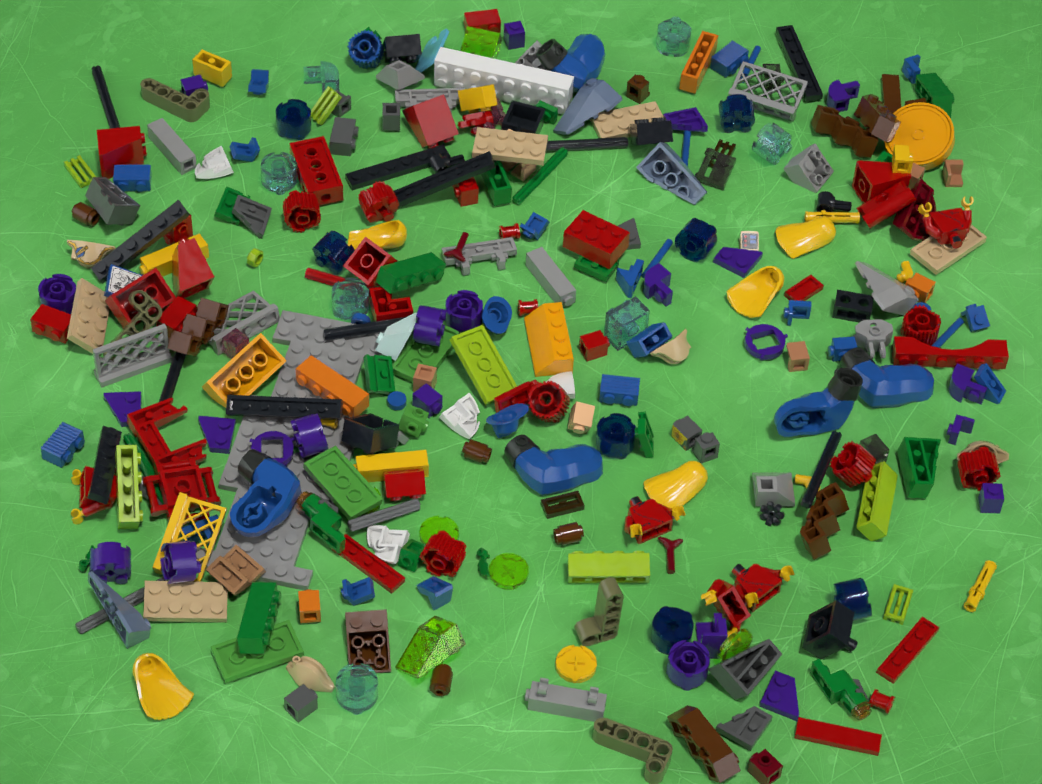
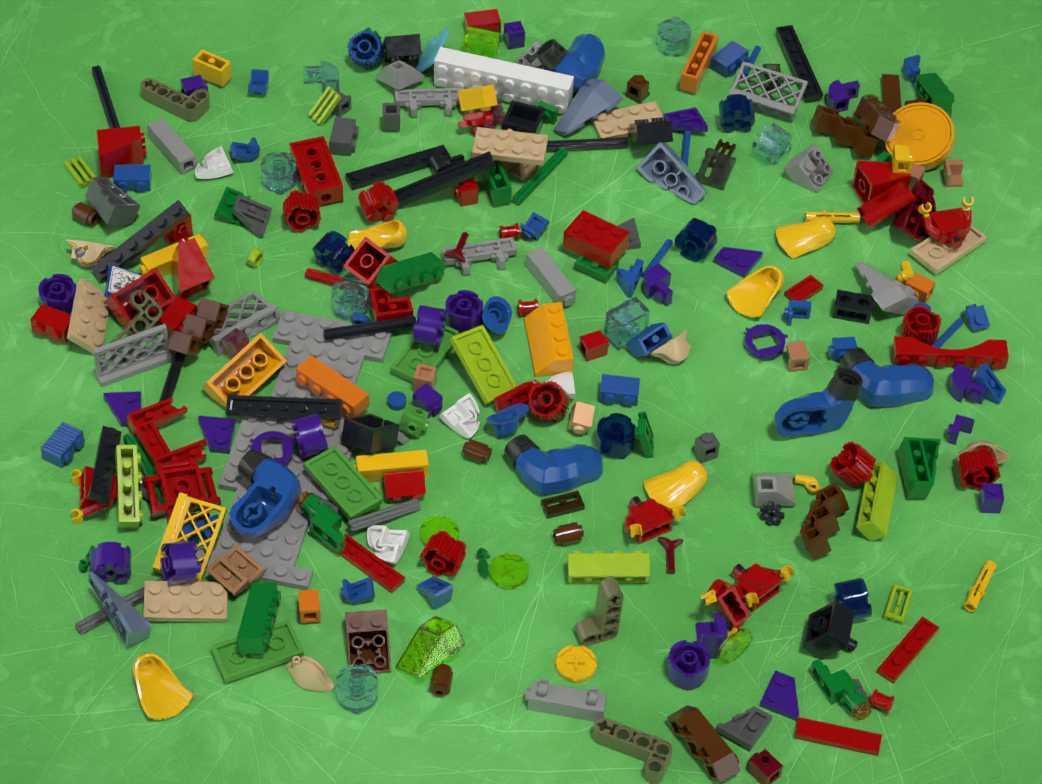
(293, 119): brick -> none
(301, 702): dark grey brick -> none
(379, 374): green plate -> none
(395, 336): light aqua slope -> none
(410, 554): green bracket -> none
(431, 121): red slope -> none
(670, 627): clear blue brick -> none
(685, 431): dark grey brick -> none
(746, 669): dark grey wedge -> none
(749, 240): slope -> none
(821, 469): black axle -> none
(827, 202): black axle -> none
(873, 338): light grey hinge -> none
(876, 448): clear smoke brick -> none

